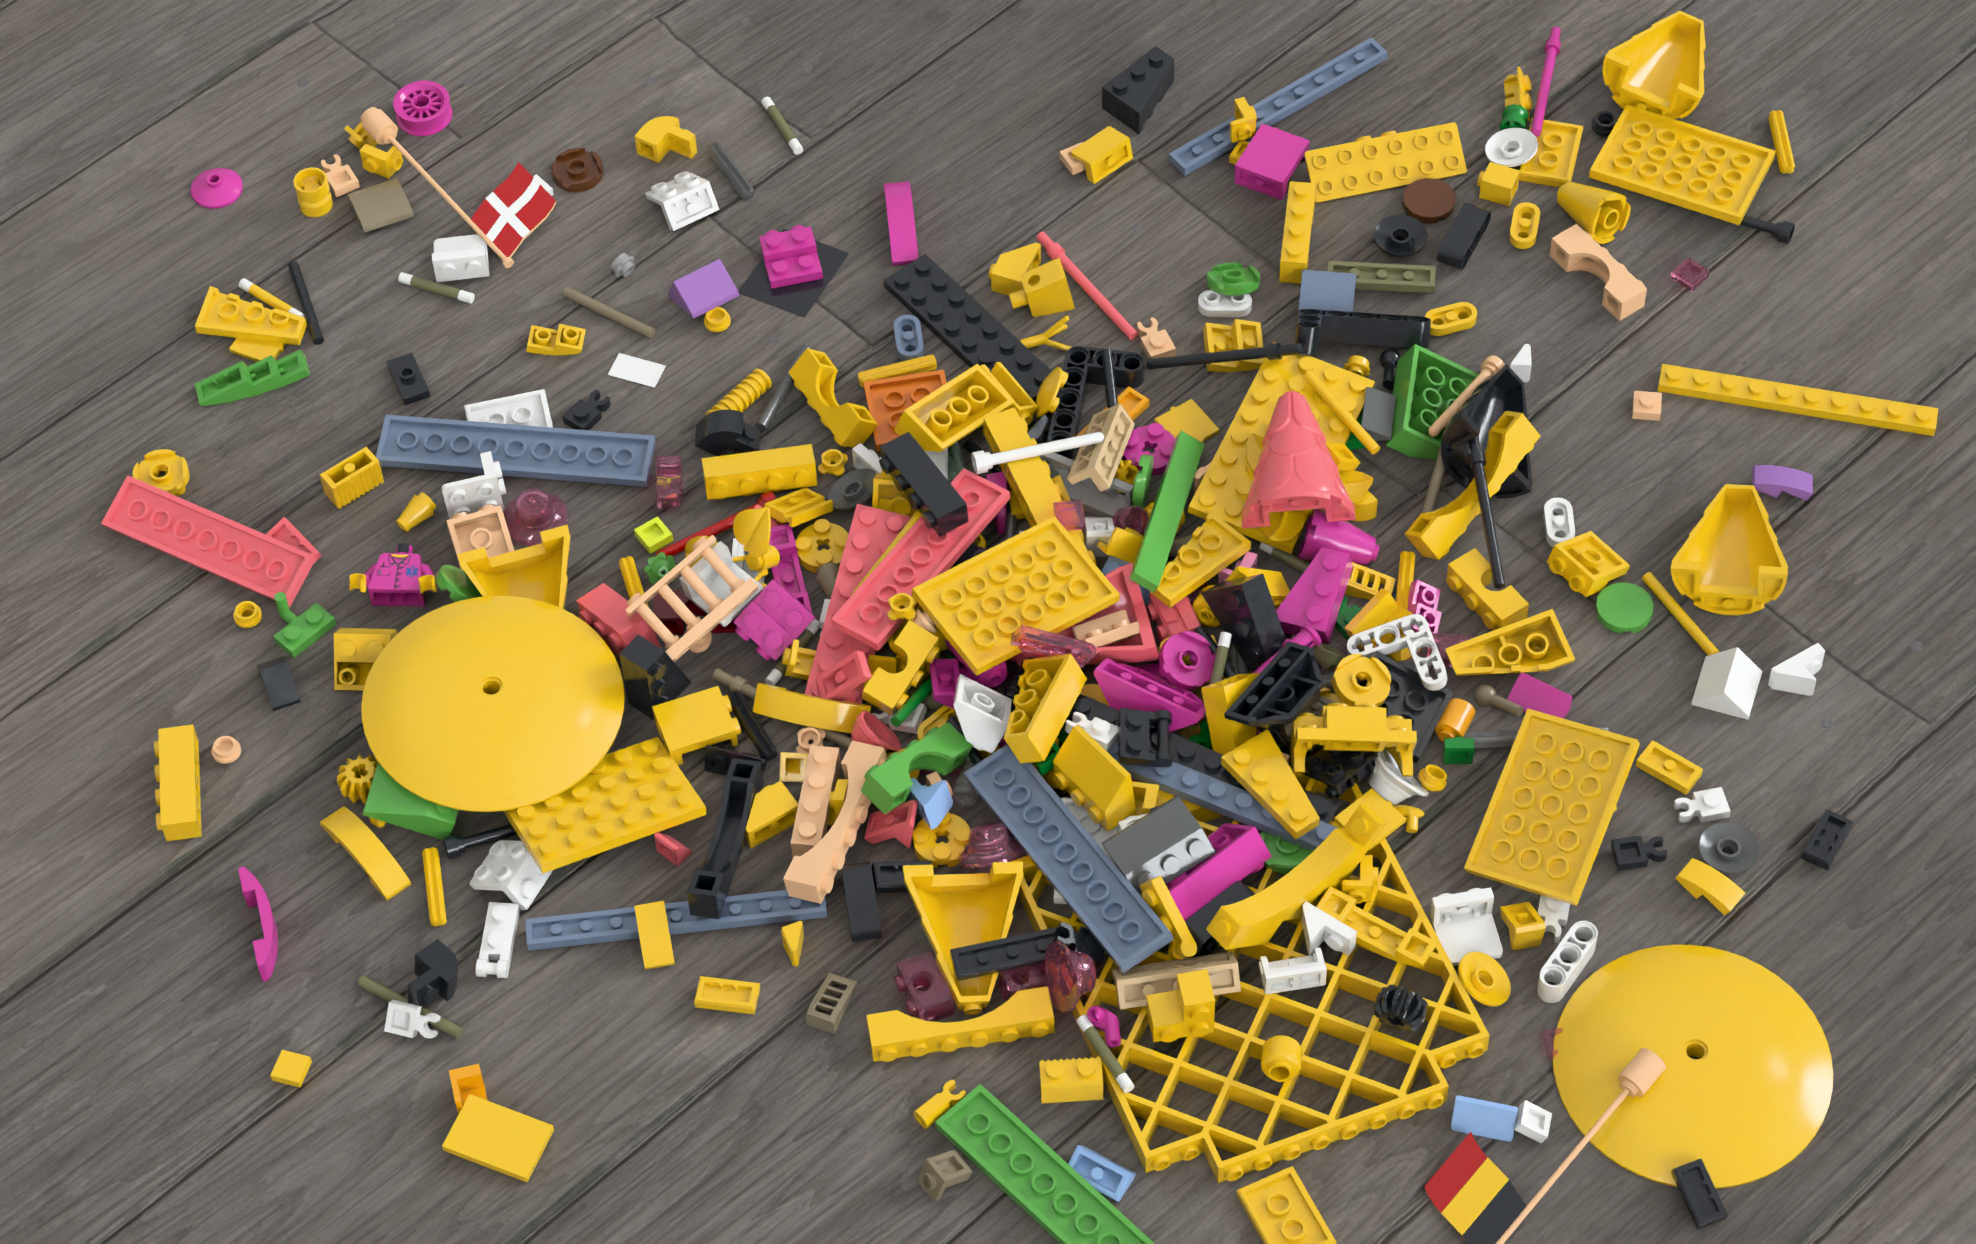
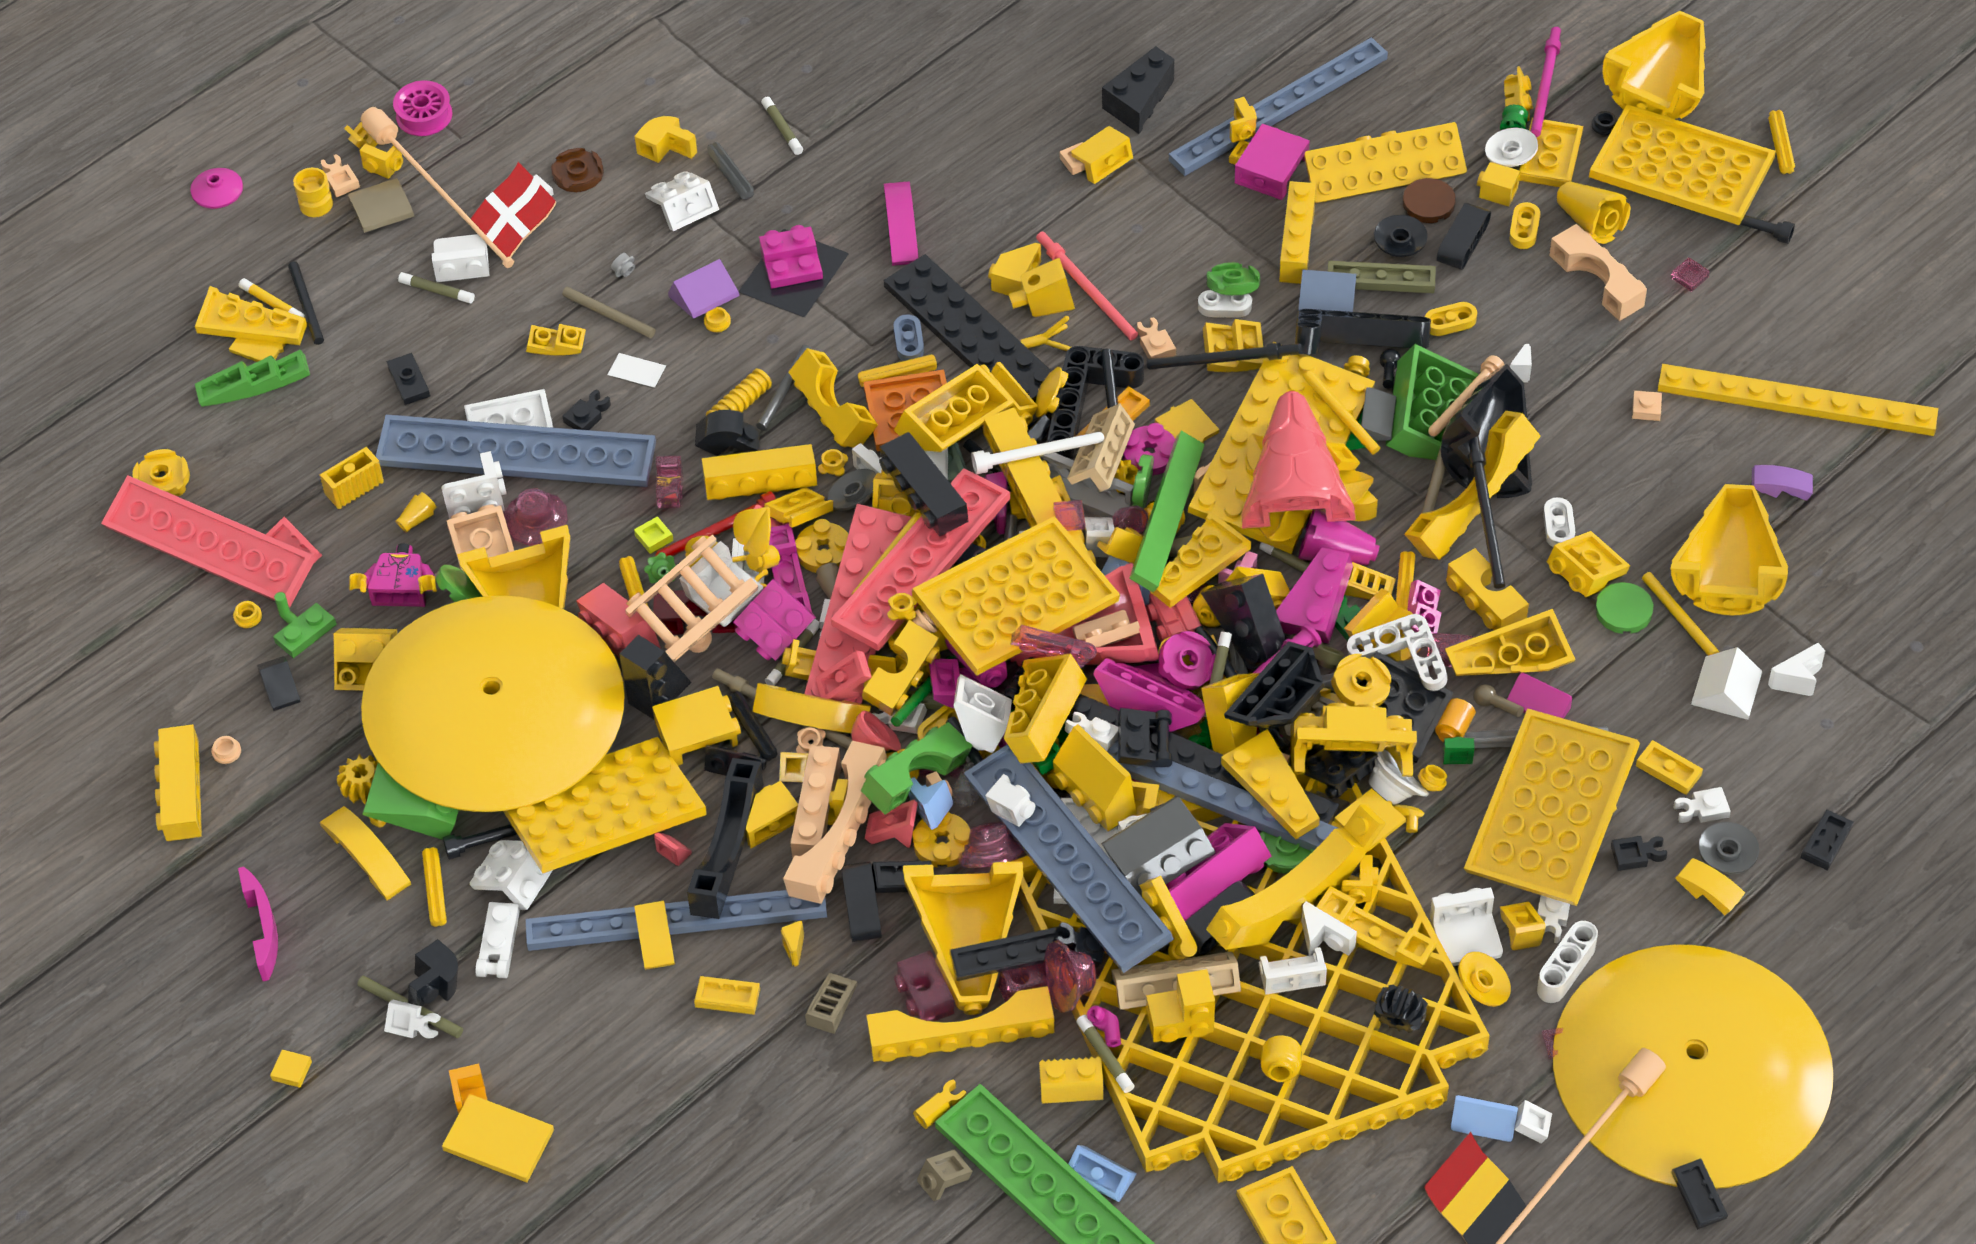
(1010, 801): none -> white brick

